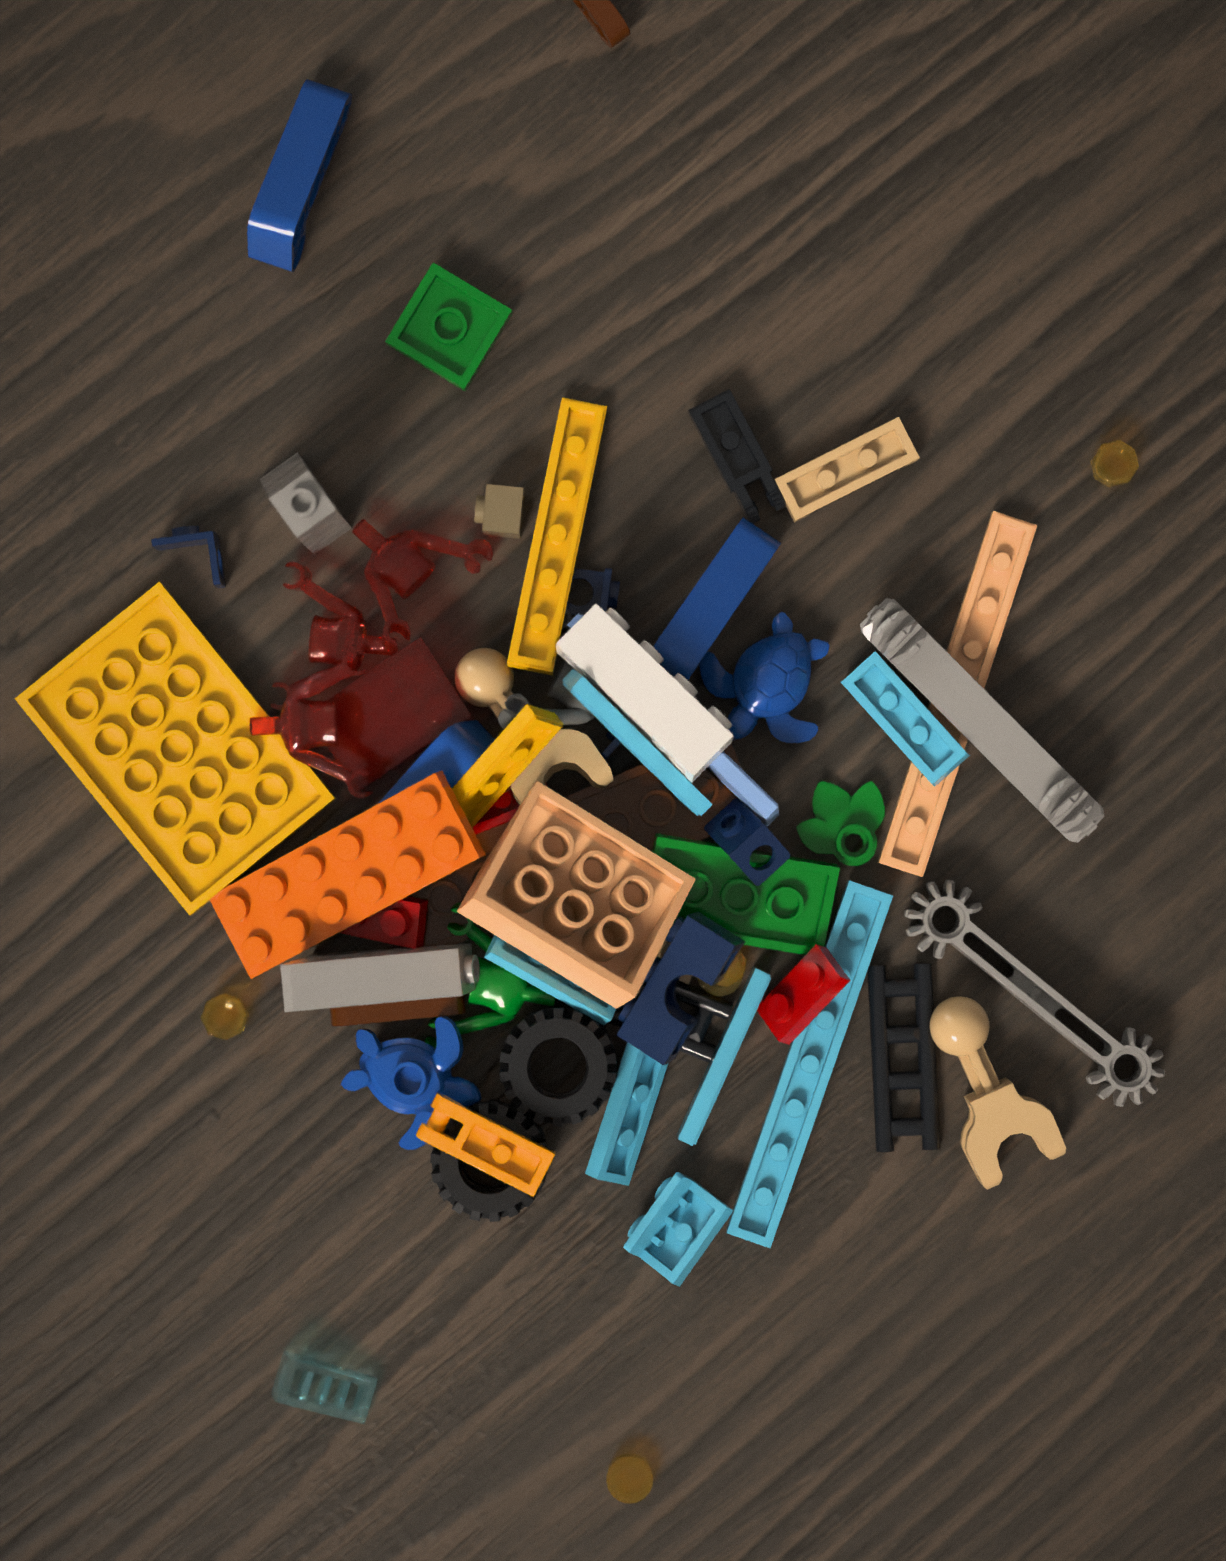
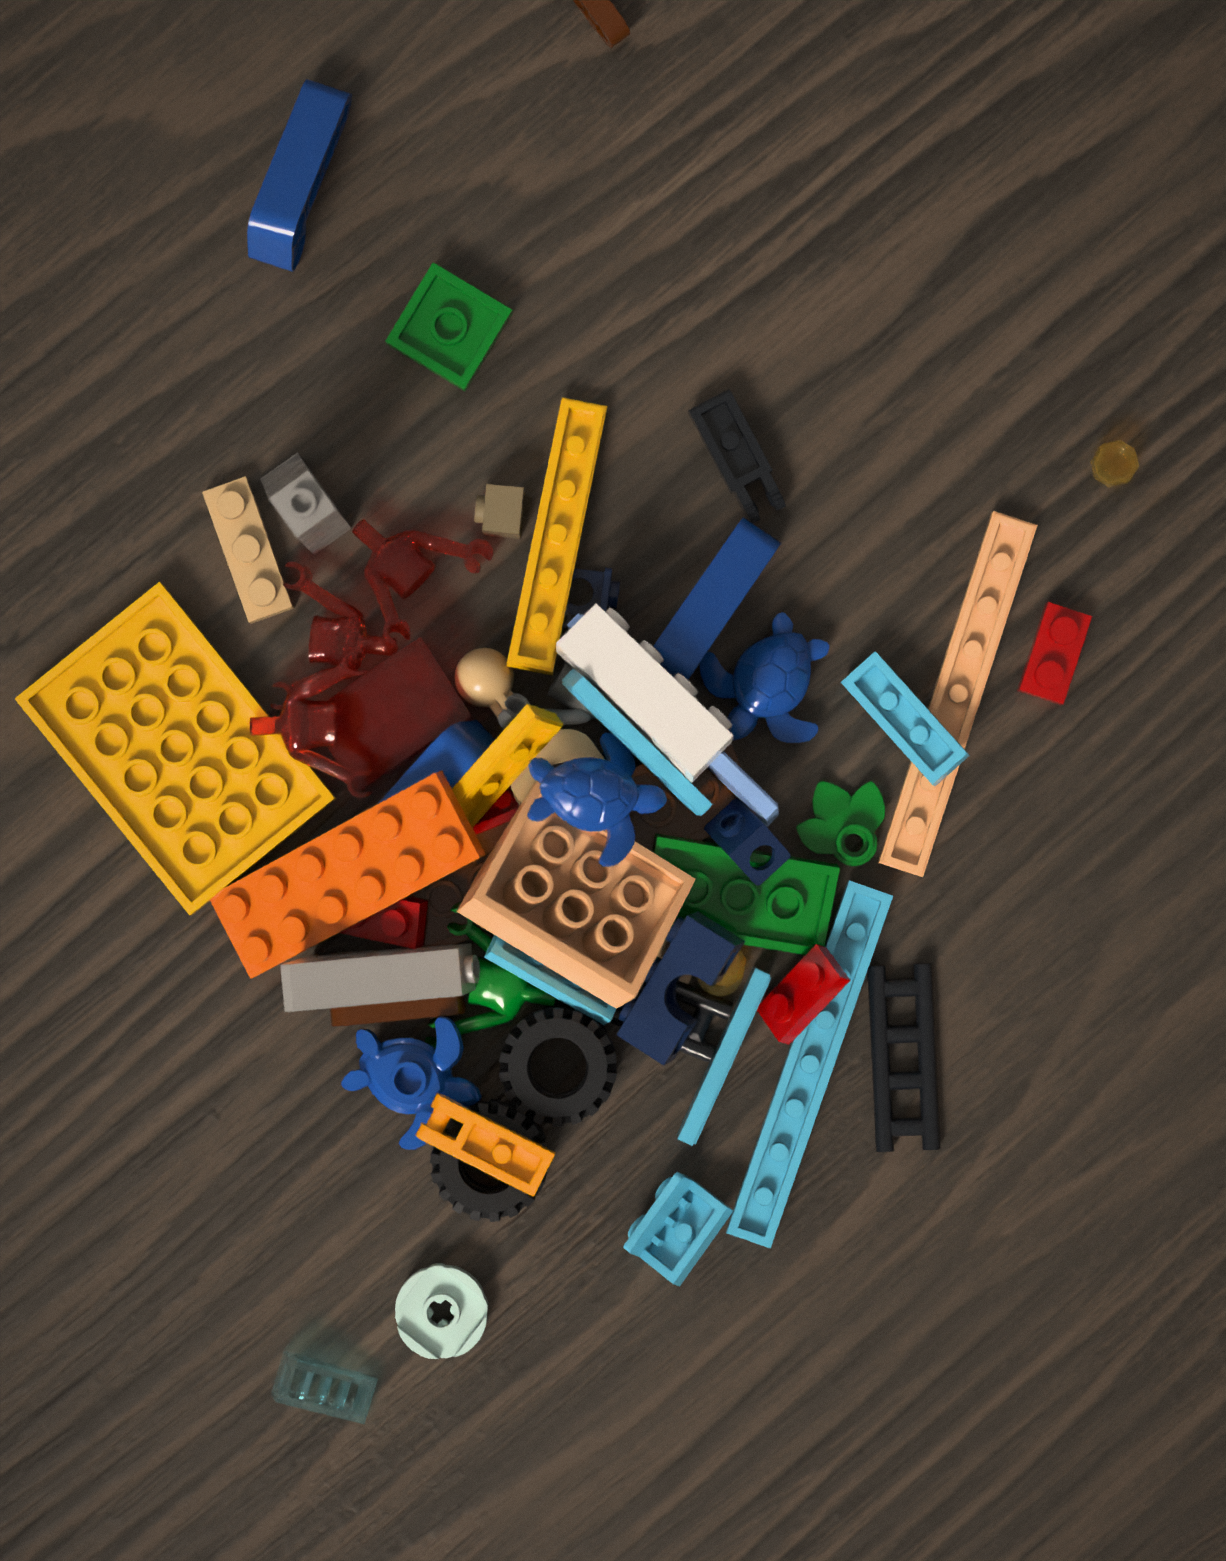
(191, 536): dark blue bracket -> none
(224, 1016): clear yellow tile -> none
(248, 550): none -> tan plate
(414, 1315): none -> light aqua plate
(596, 796): none -> blue animal
(626, 1117): medium azure plate -> none
(629, 1478): clear yellow tile -> none
(847, 469): tan plate -> none
(982, 720): light grey arm -> none
(995, 1107): tan piece -> none
(1037, 995): light grey arm -> none
(1054, 653): none -> red plate

